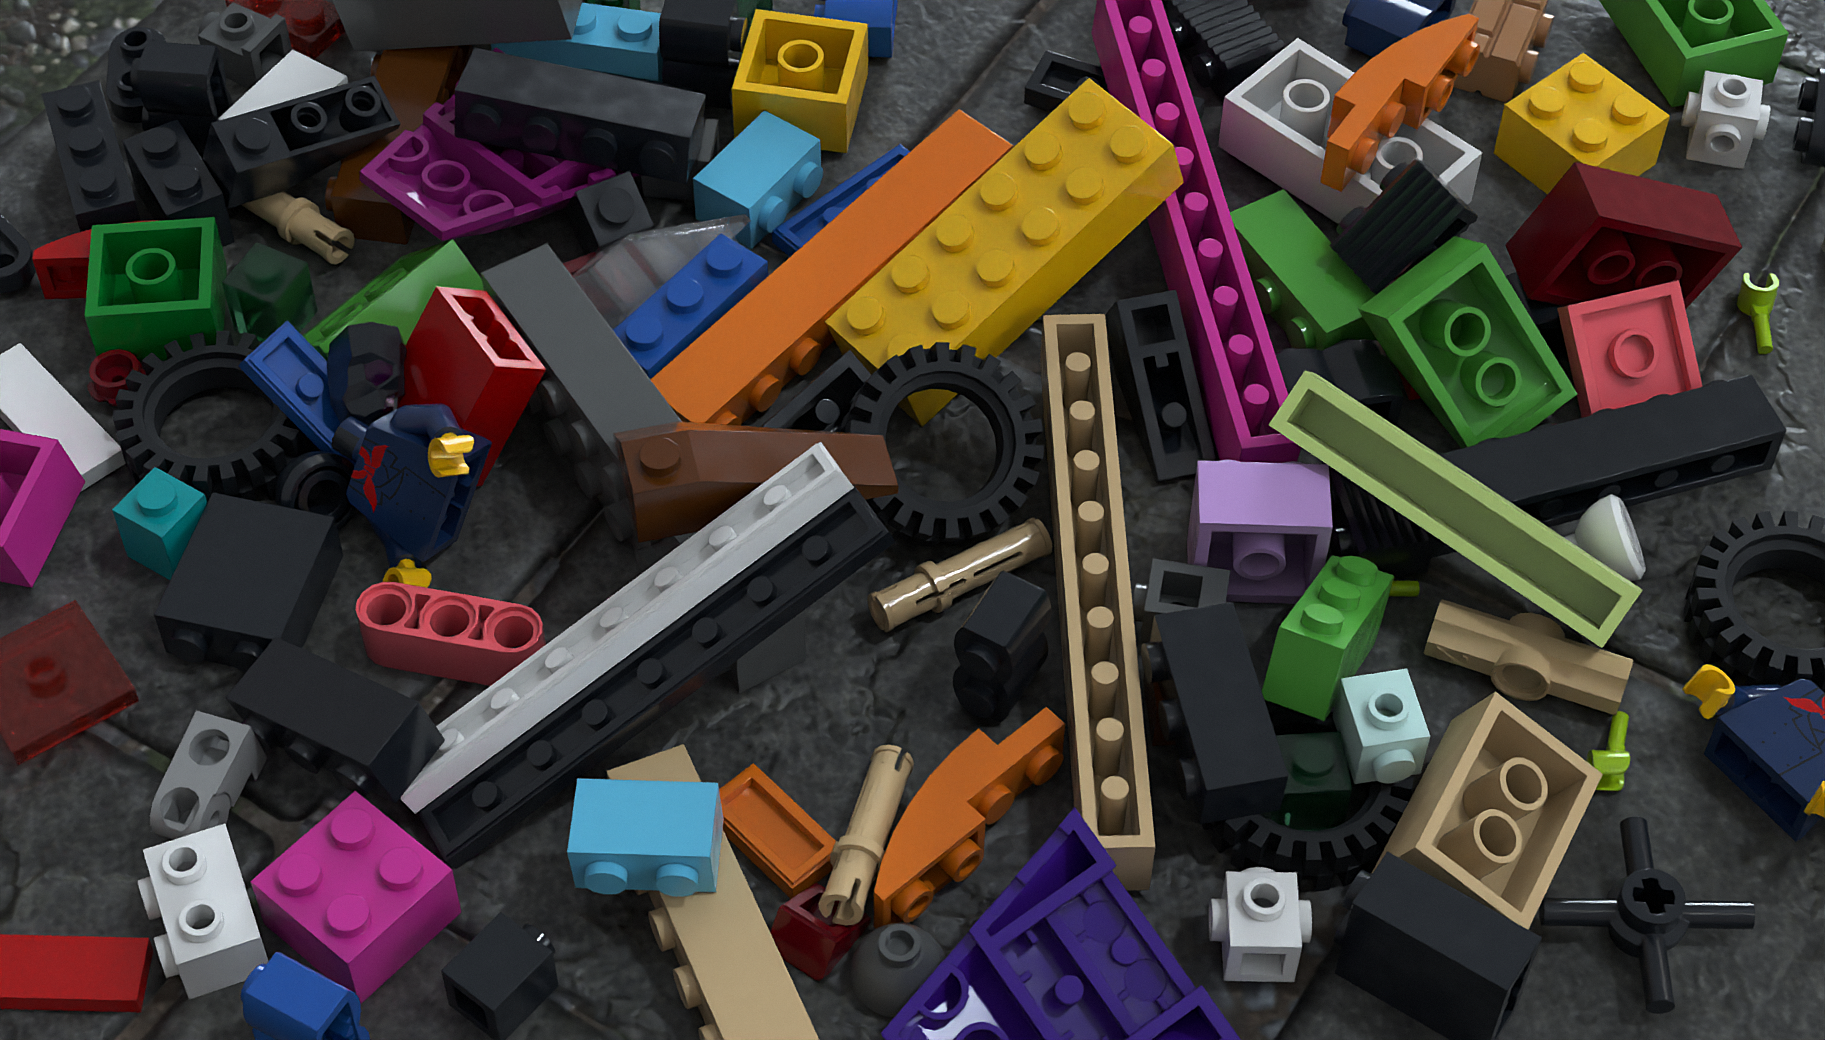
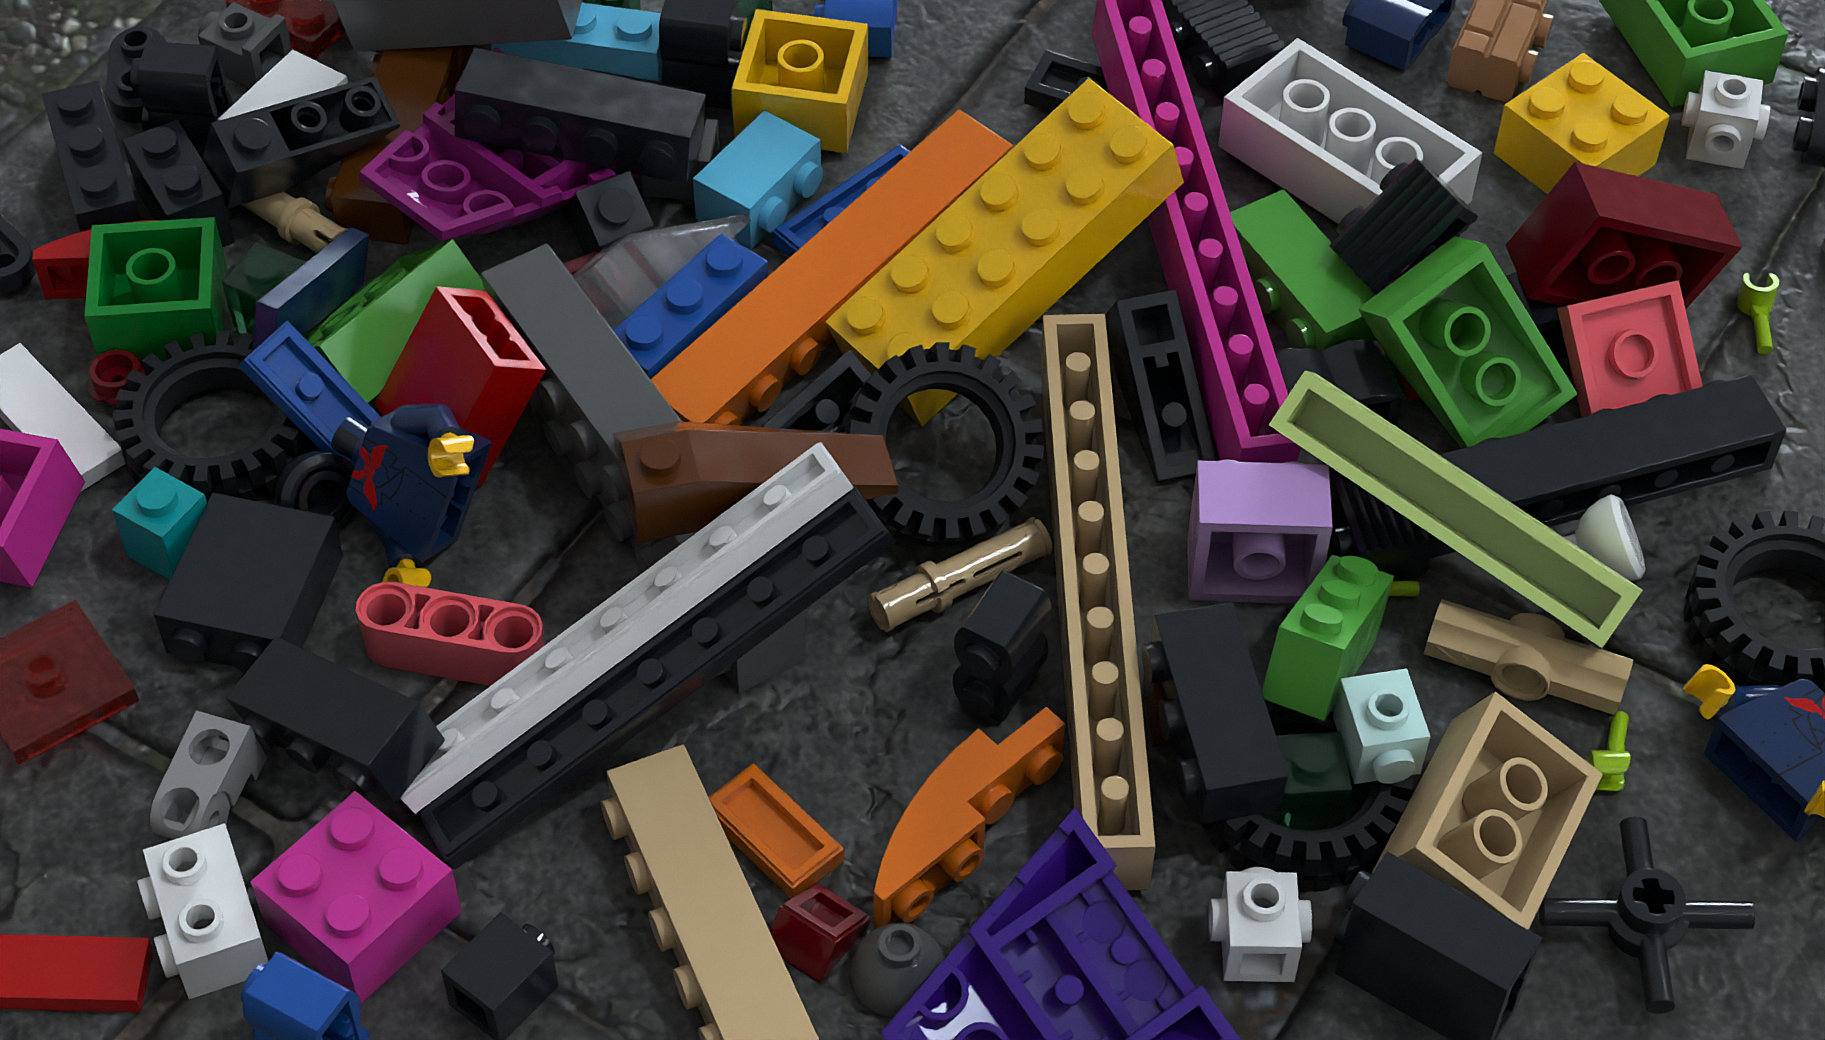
(314, 287): none -> dark blue tile
(366, 371): black rock -> none
(645, 836): medium azure brick -> none
(861, 849): tan pin -> none
(1177, 588): dark grey brick -> none
(1396, 89): orange slope -> none

